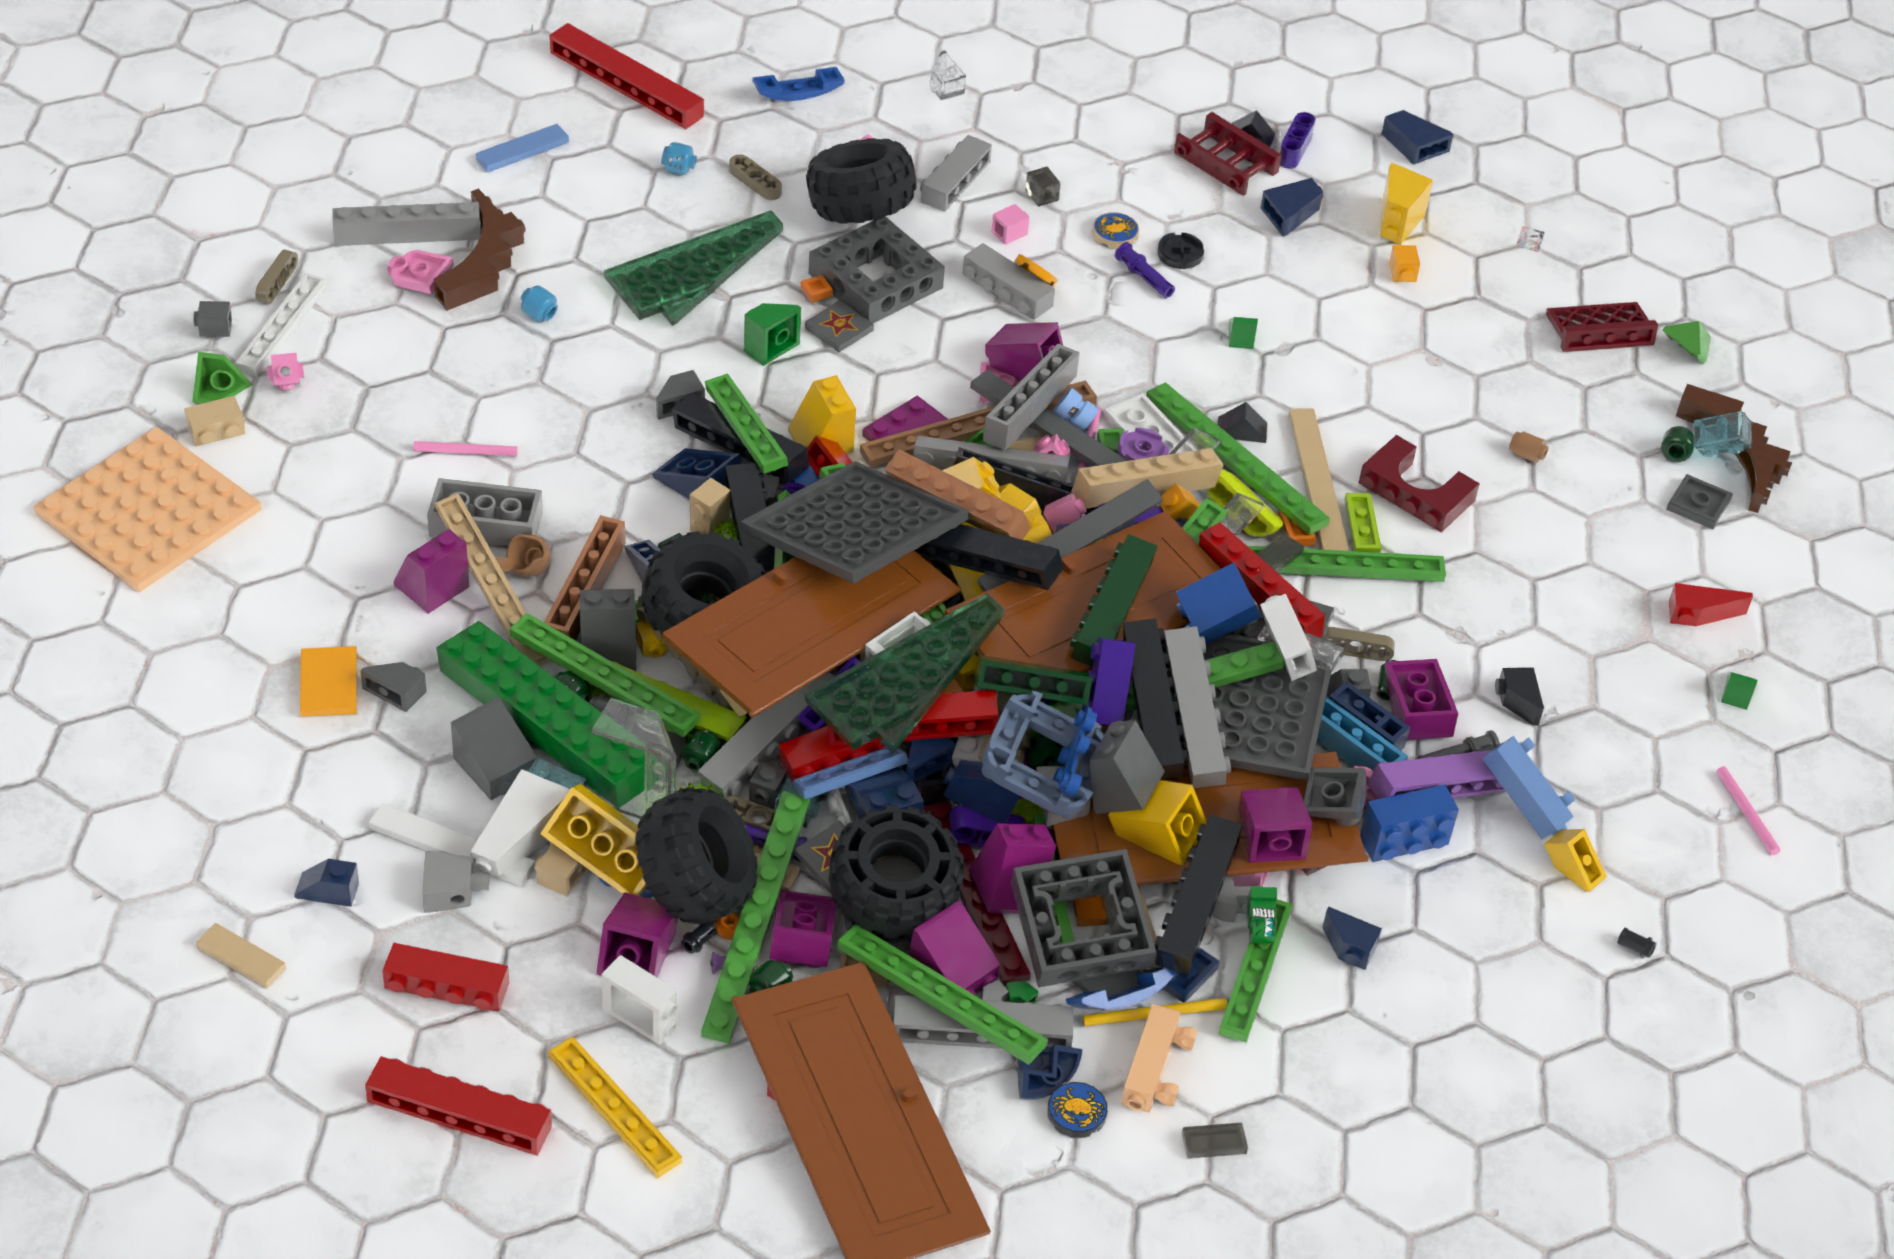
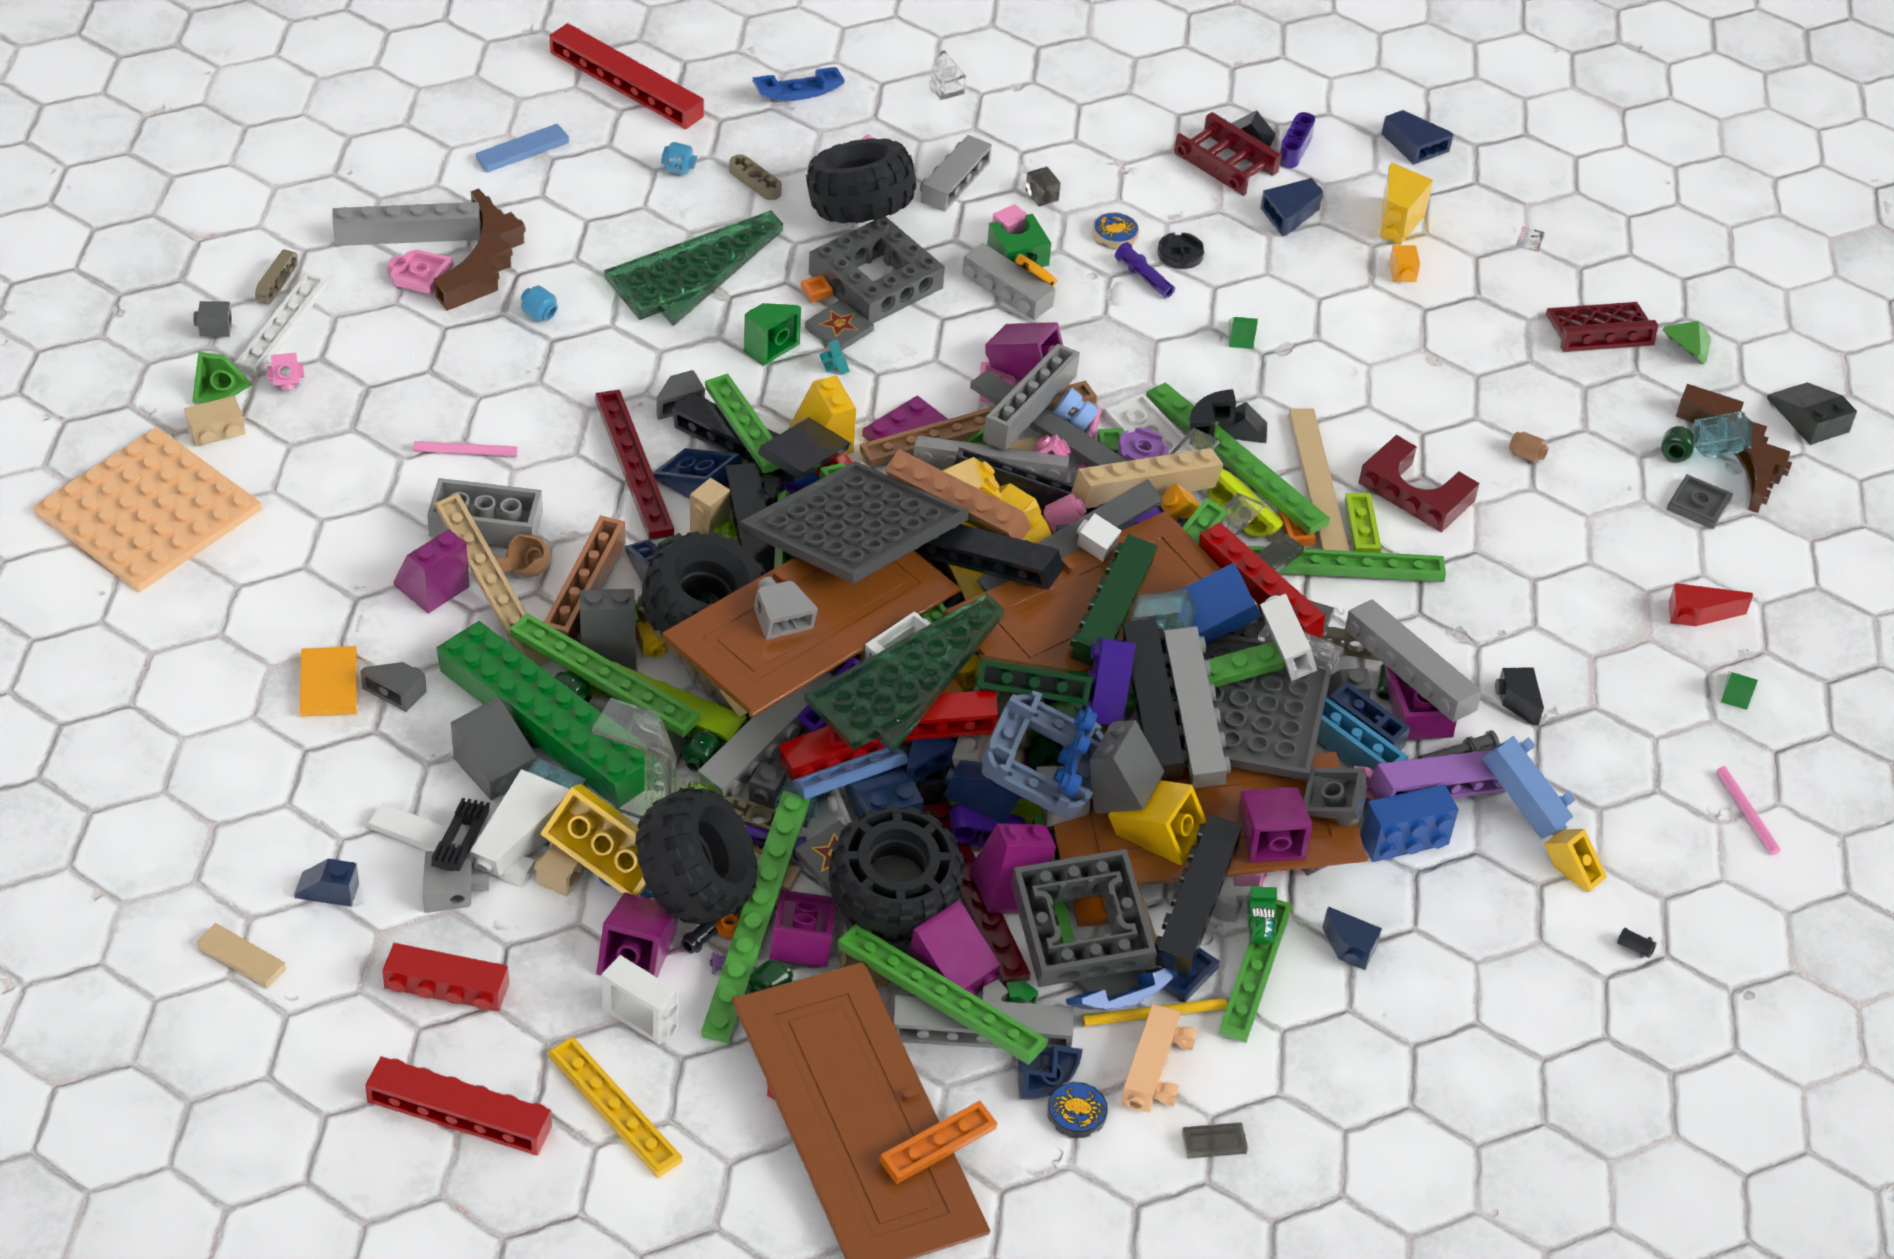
(468, 814): none -> black container
(634, 464): none -> dark red plate
(783, 608): none -> light grey torso
(803, 448): none -> black tile
(834, 358): none -> teal tile
(938, 1142): none -> orange plate
(1031, 243): none -> green piece
(1098, 536): none -> white brick
(1170, 609): none -> clear light blue brick
(1211, 409): none -> black brick
(1413, 660): none -> light grey brick
(1814, 411): none -> pearl dark grey slope

